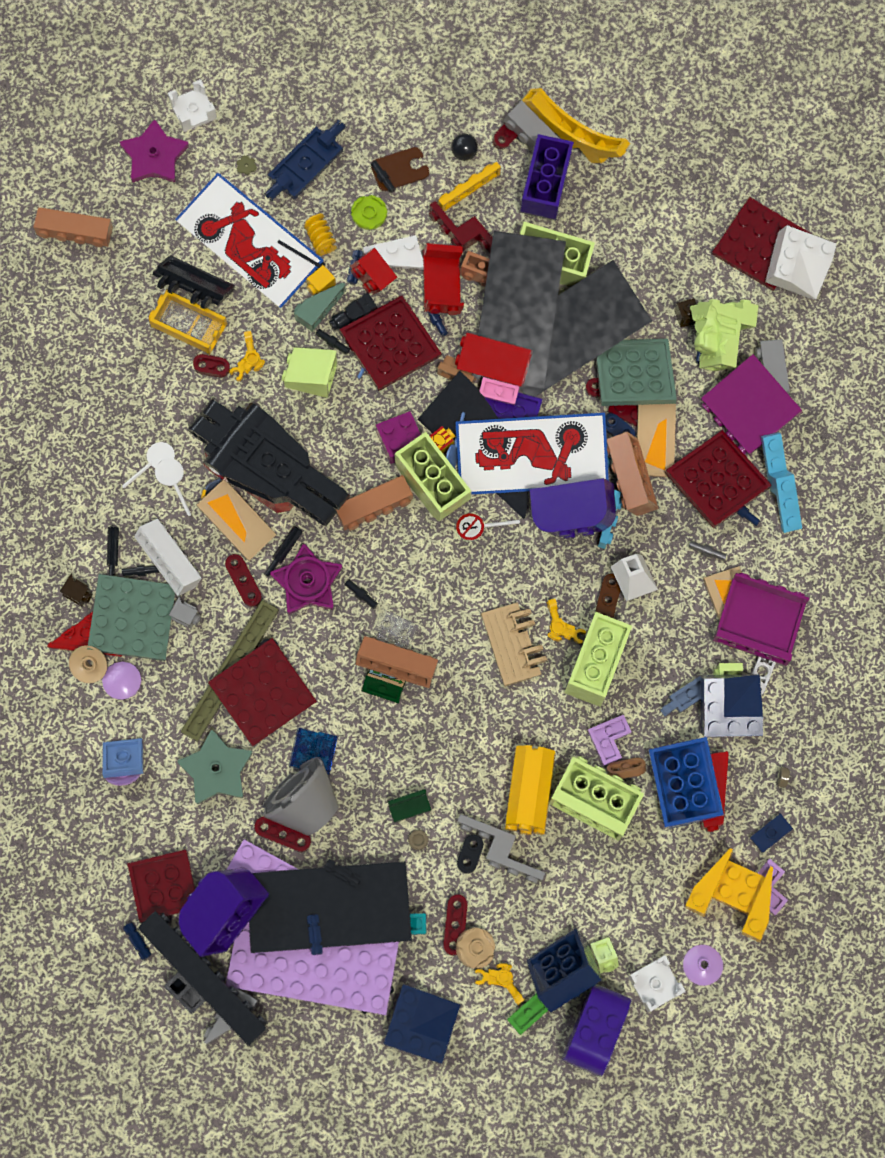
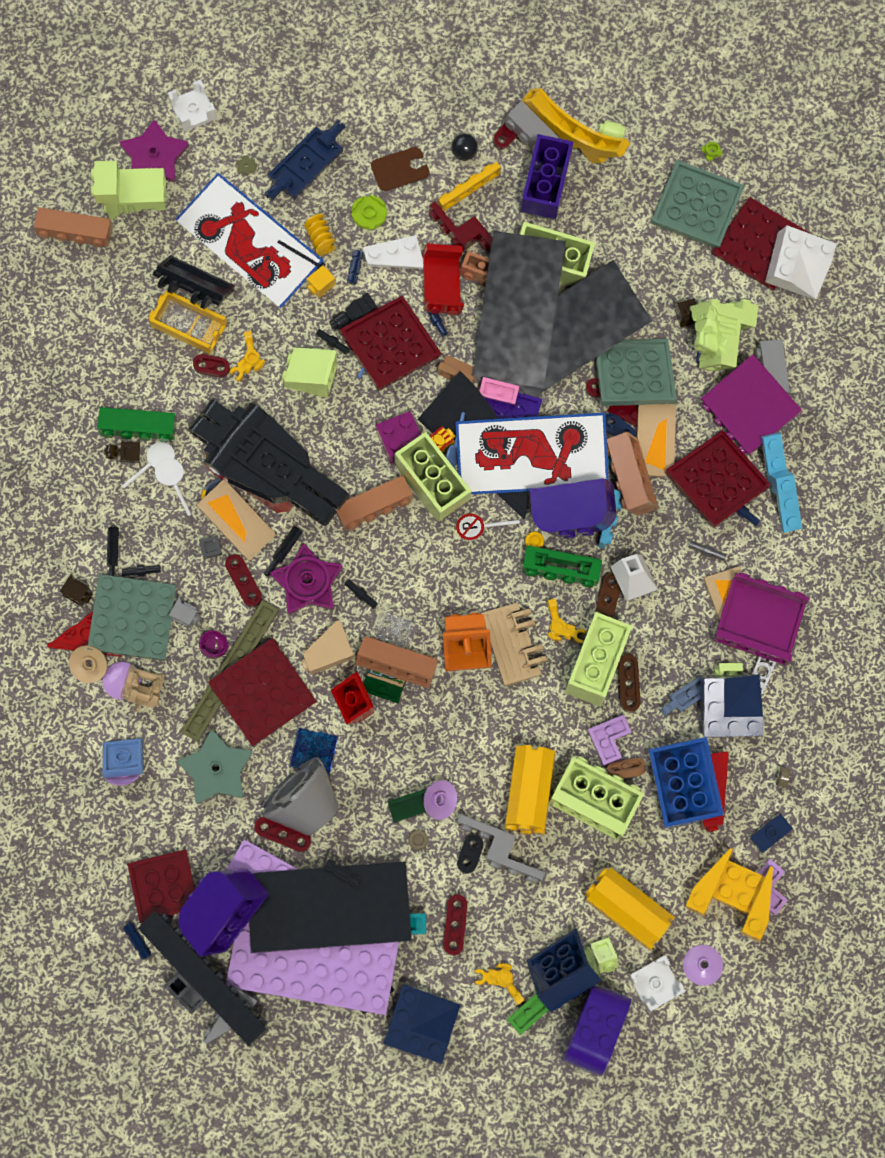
(128, 188): none -> yellowish green brick
(128, 453): none -> dark brown plate
(136, 423): none -> green brick
(140, 694): none -> tan piece
(167, 557): white brick -> none
(208, 641): none -> magenta hair
(210, 547): none -> dark grey plate
(314, 935): dark blue axle -> none
(315, 308): sand green slope -> none
(328, 650): none -> tan slope
(353, 699): none -> red slope
(373, 271): red brick -> none
(383, 176): black bar -> none
(446, 799): none -> lavender dish
(466, 642): none -> orange piece
(475, 948): tan tile -> none
(493, 359): red panel -> none
(534, 539): none -> yellow tile
(535, 558): none -> green brick
(612, 129): none -> yellowish green brick
(629, 908): none -> yellow brick
(632, 675): none -> reddish brown plate
(697, 204): none -> sand green plate
(711, 146): none -> lime plate

